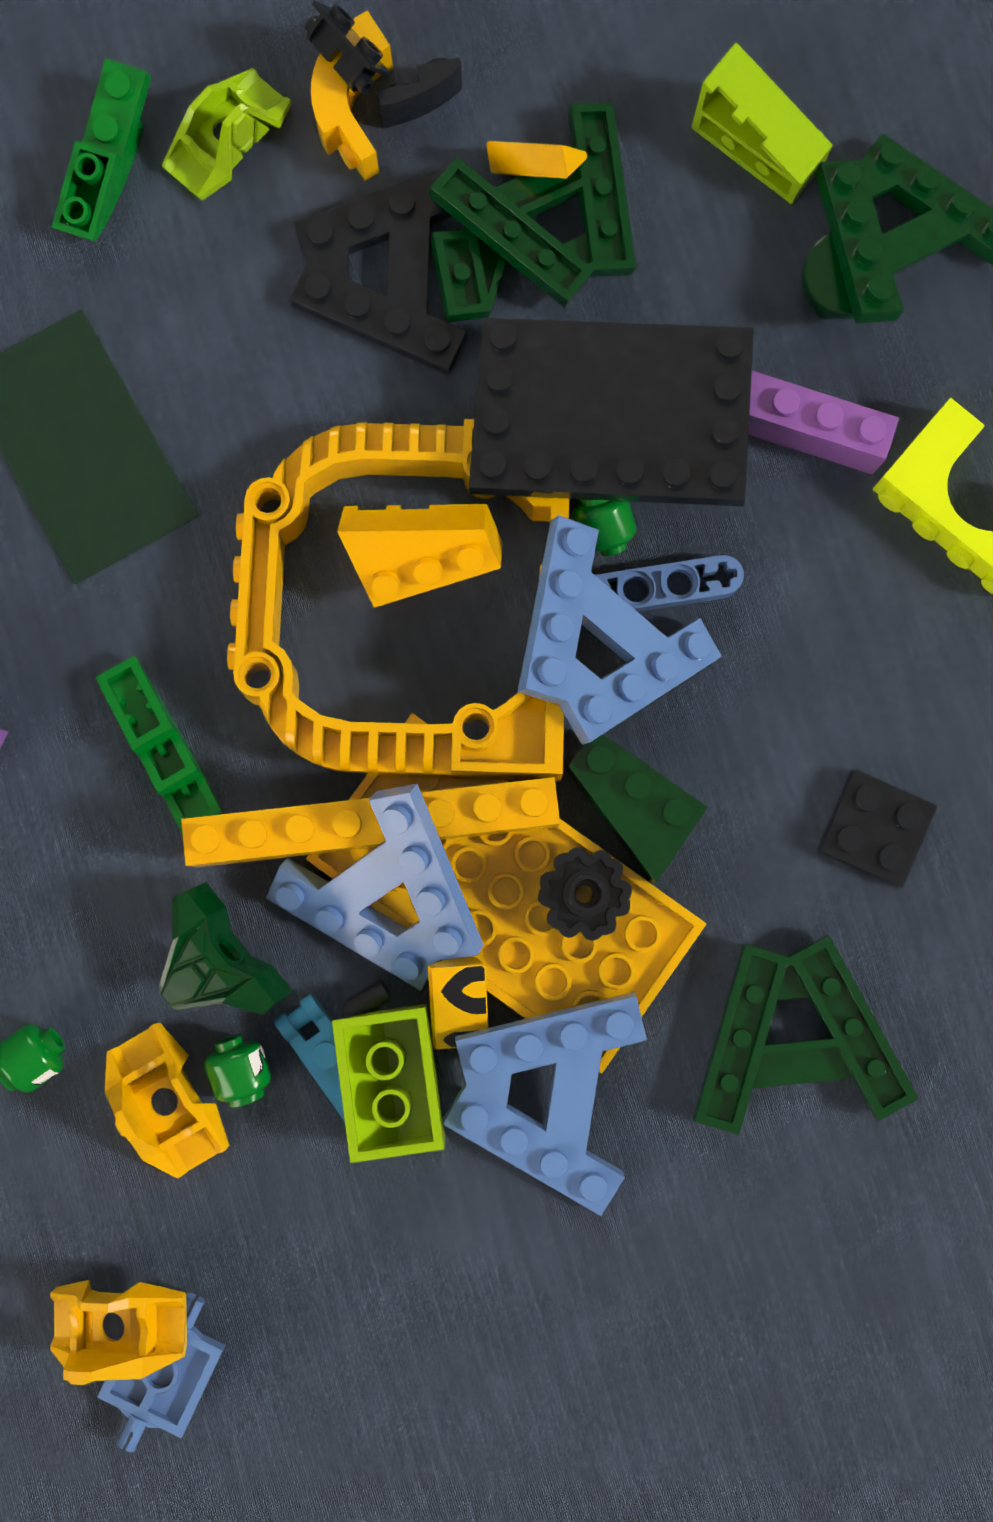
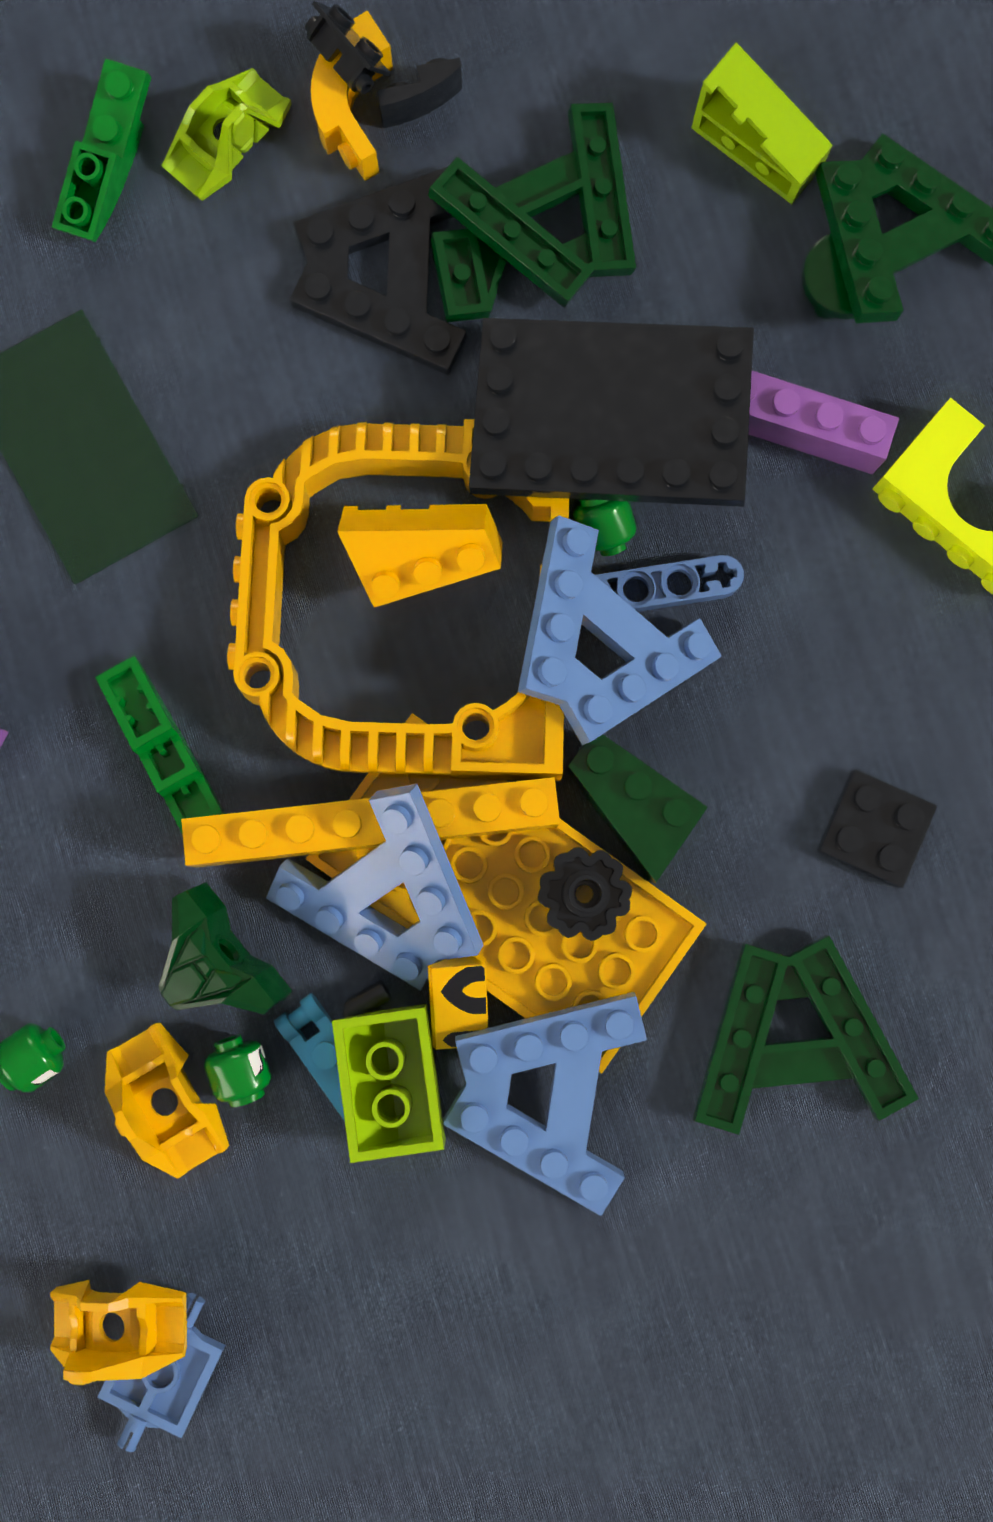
(533, 159): yellow slope -> none

